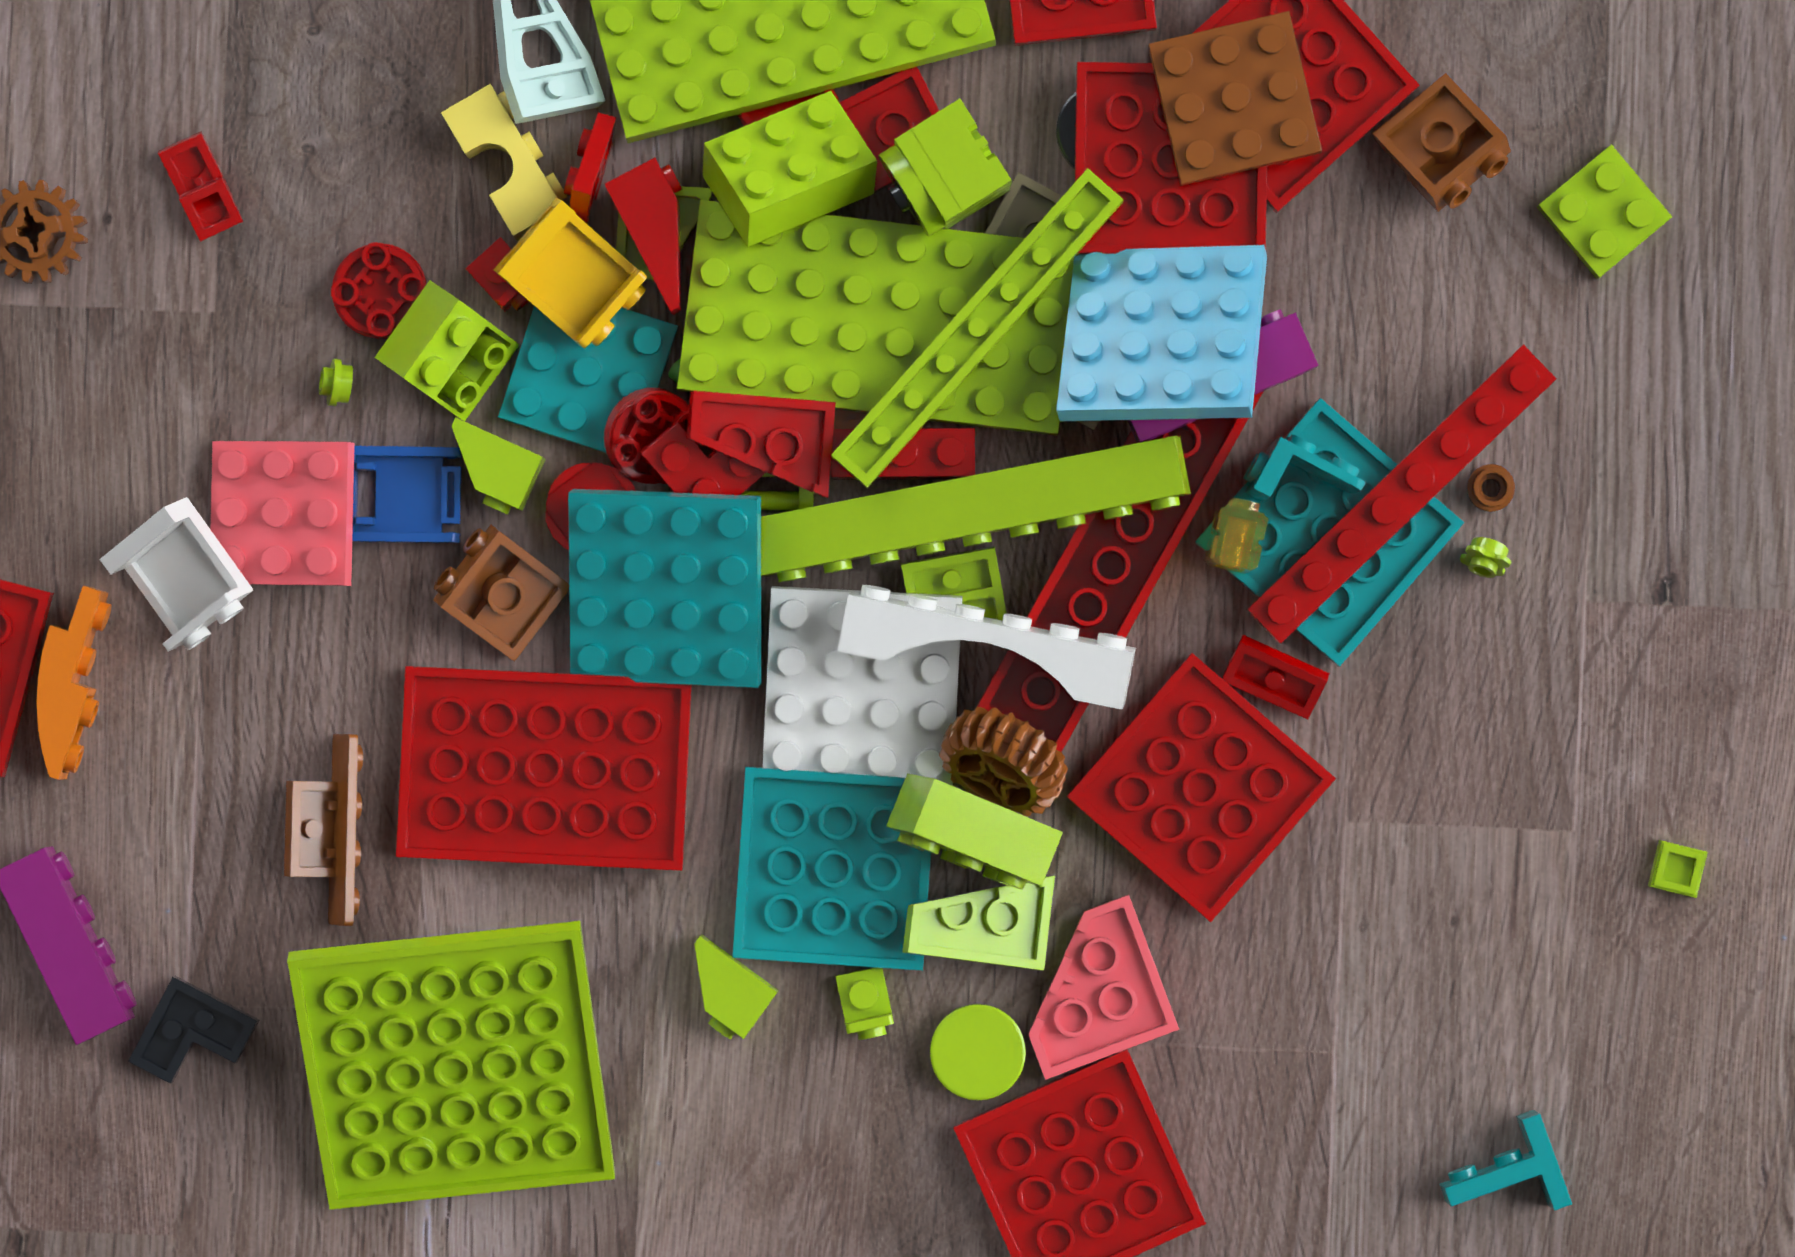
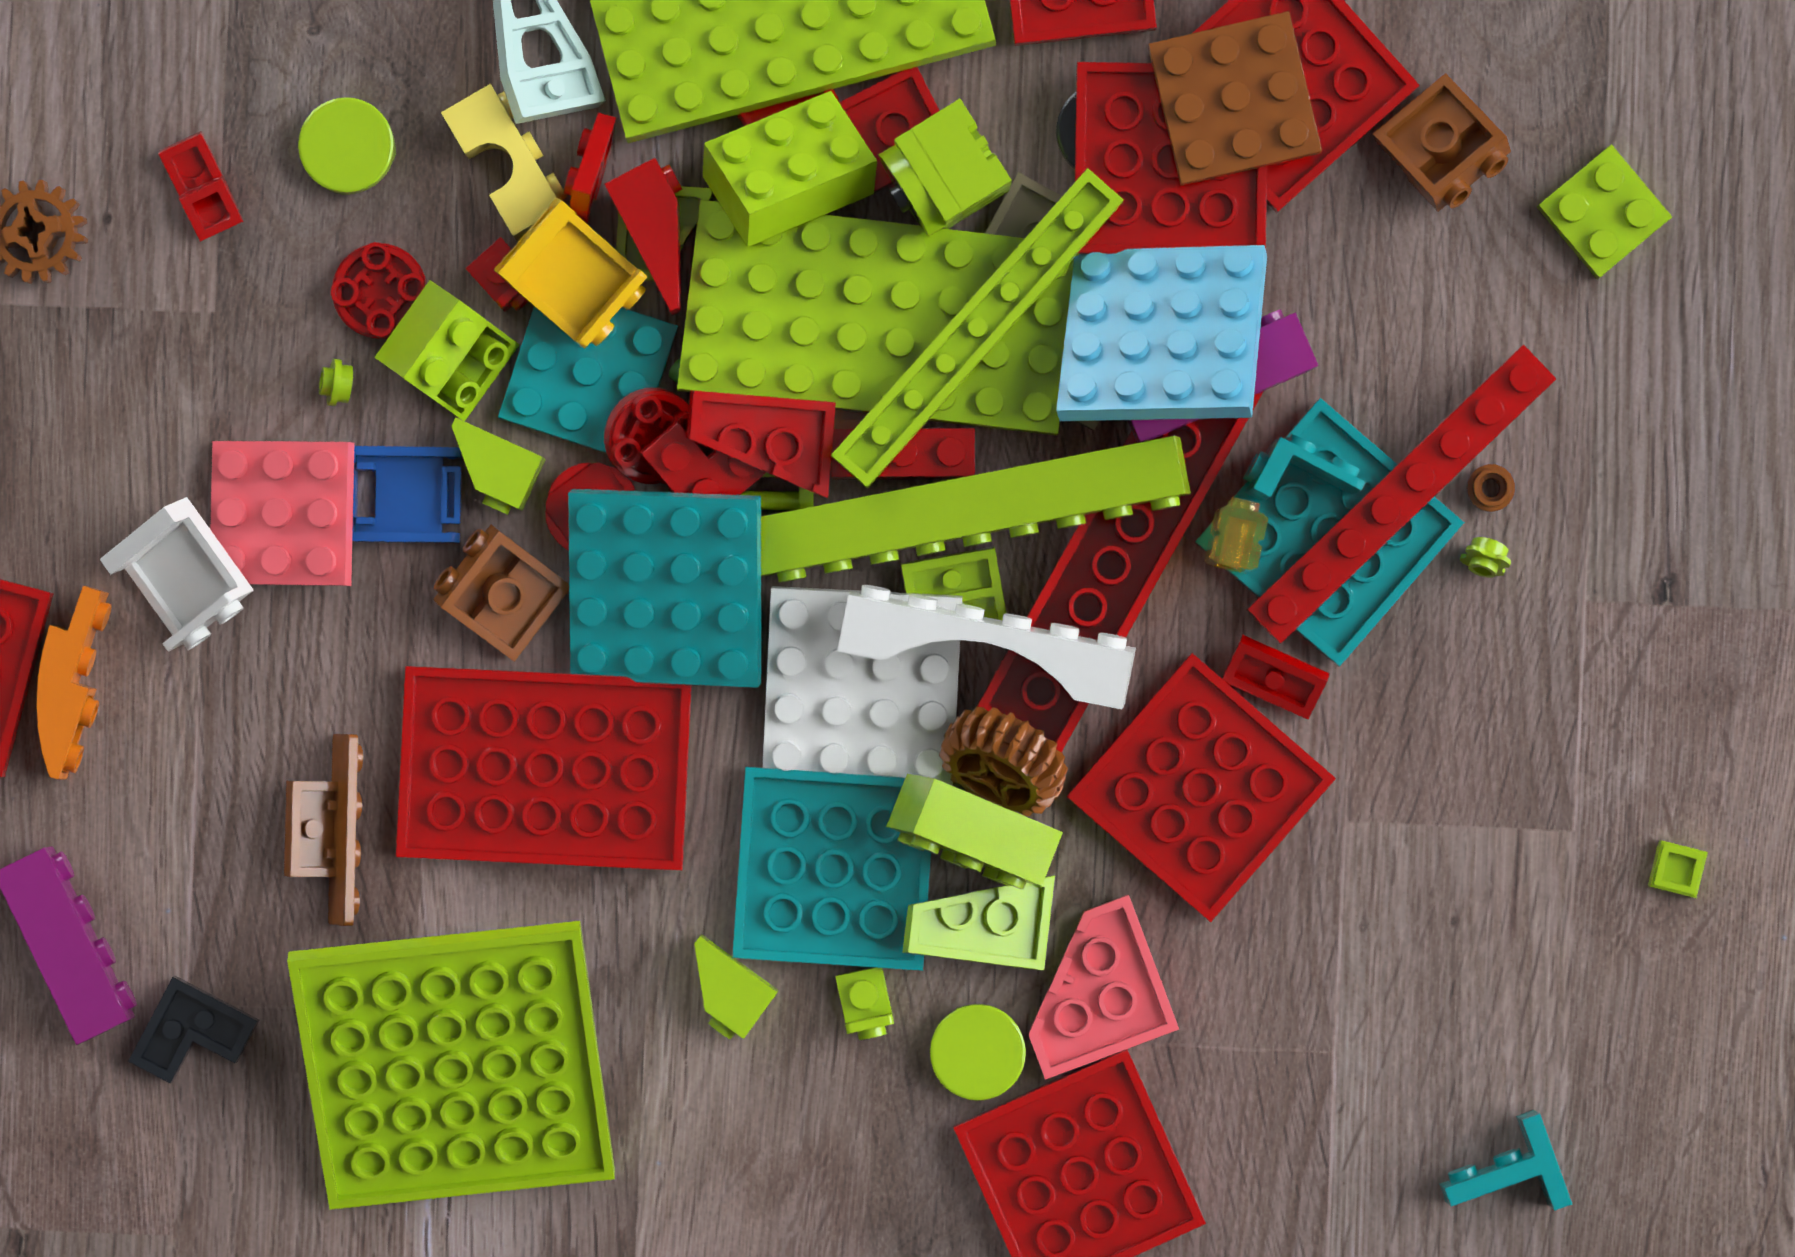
(346, 145): none -> lime tile

